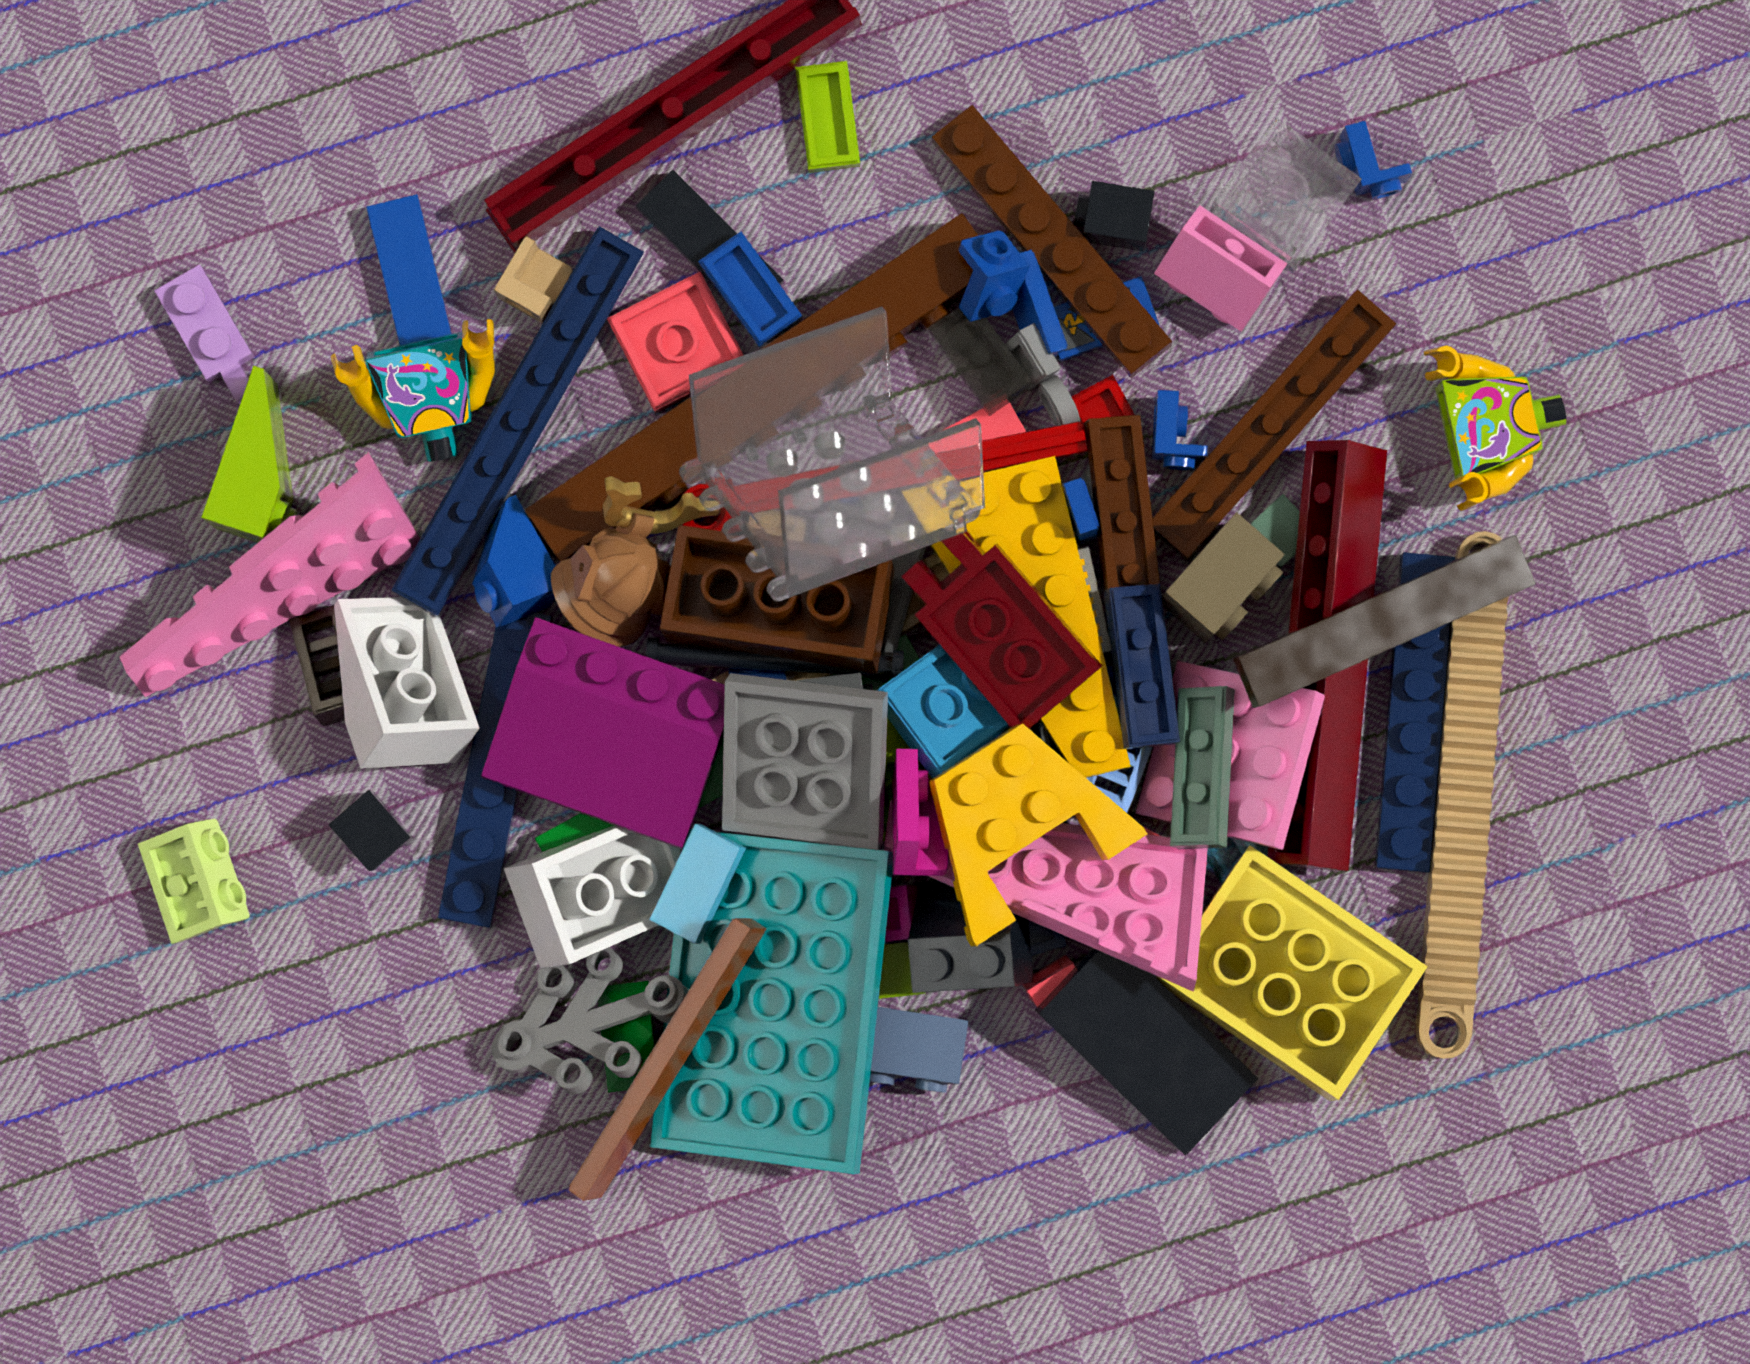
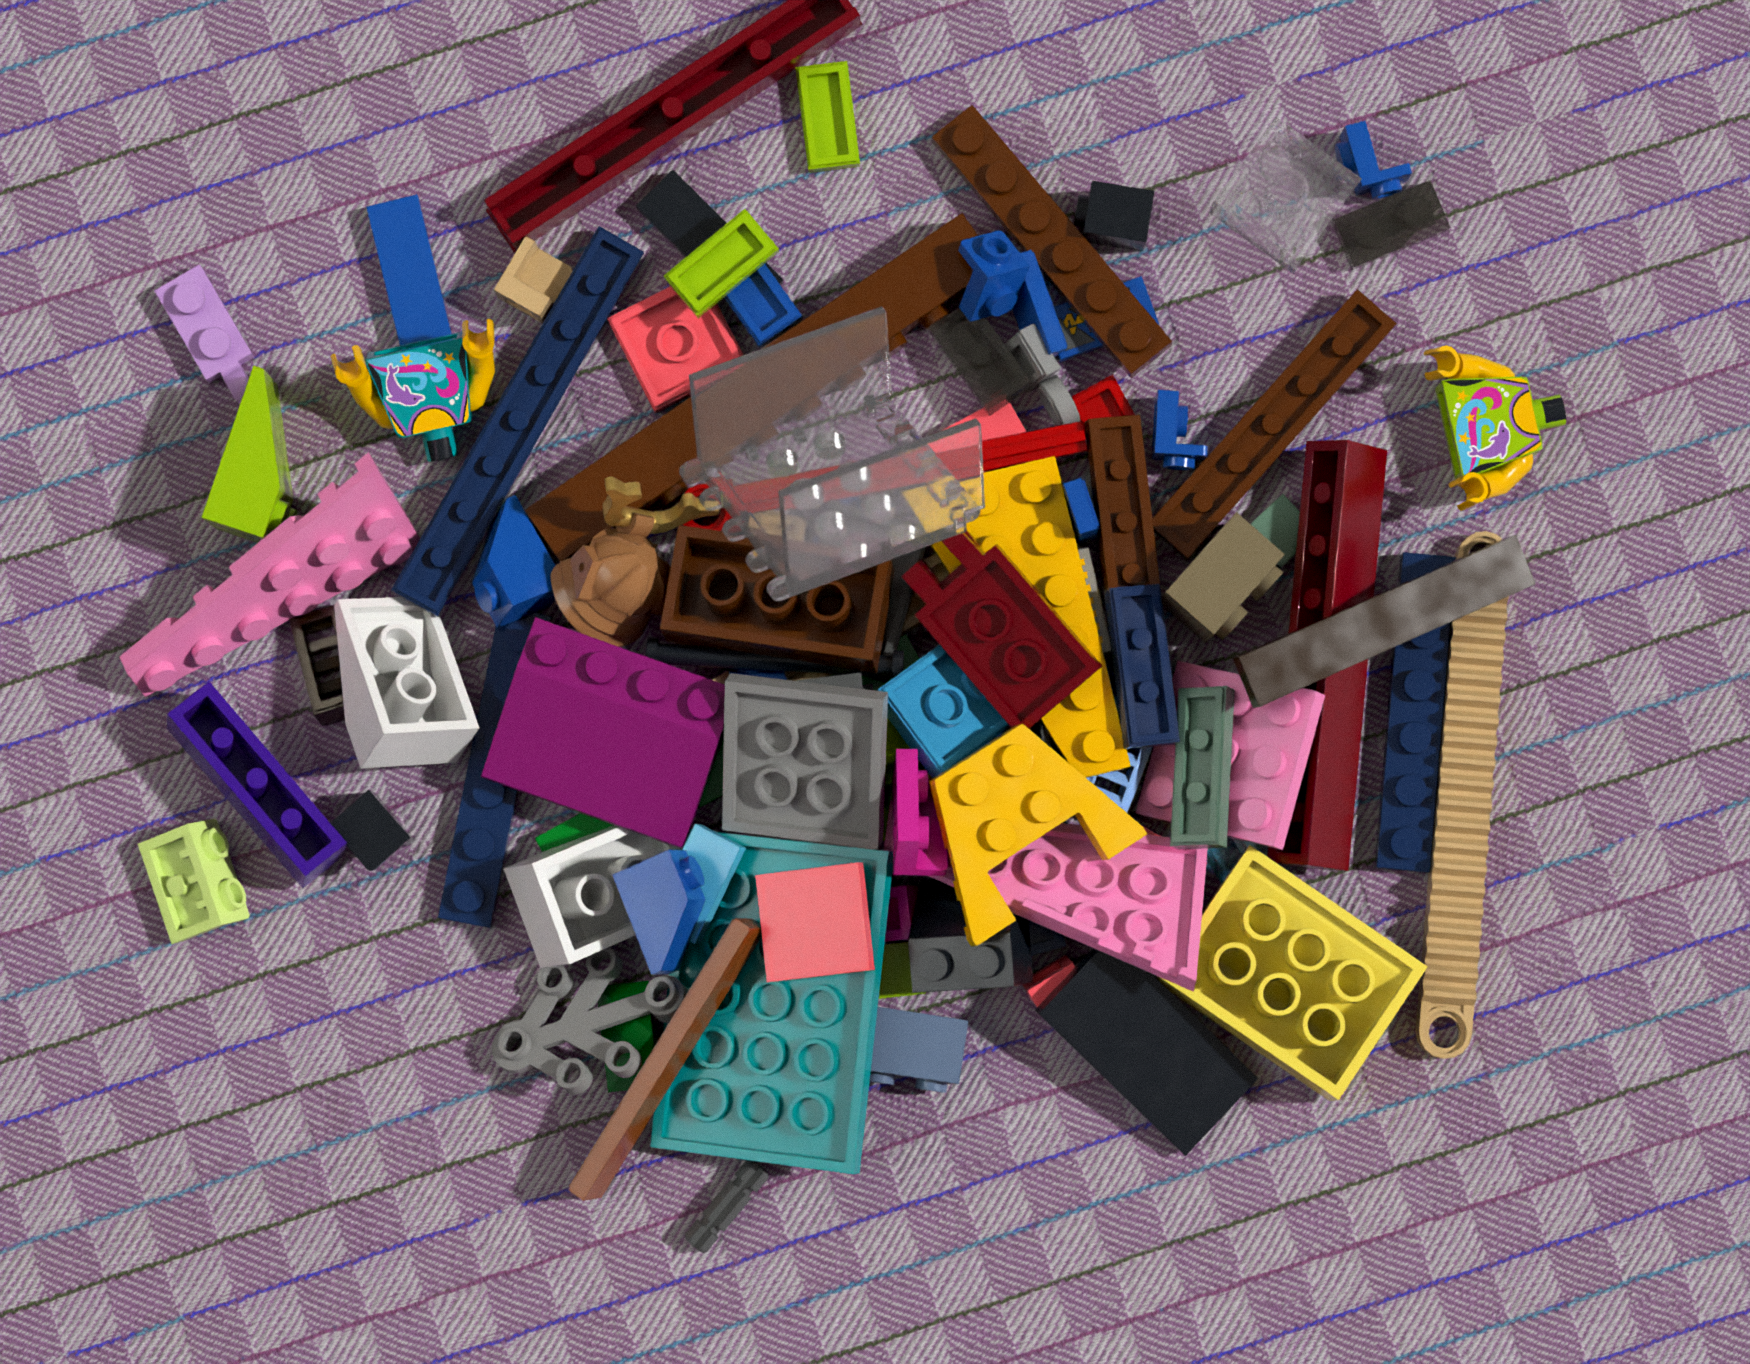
(255, 784): none -> dark purple brick
(663, 906): none -> slope
(721, 263): none -> lime tile
(726, 1206): none -> dark grey axle
(815, 922): none -> coral tile
(1220, 268): bright pink brick -> none
(1391, 225): none -> clear smoke plate

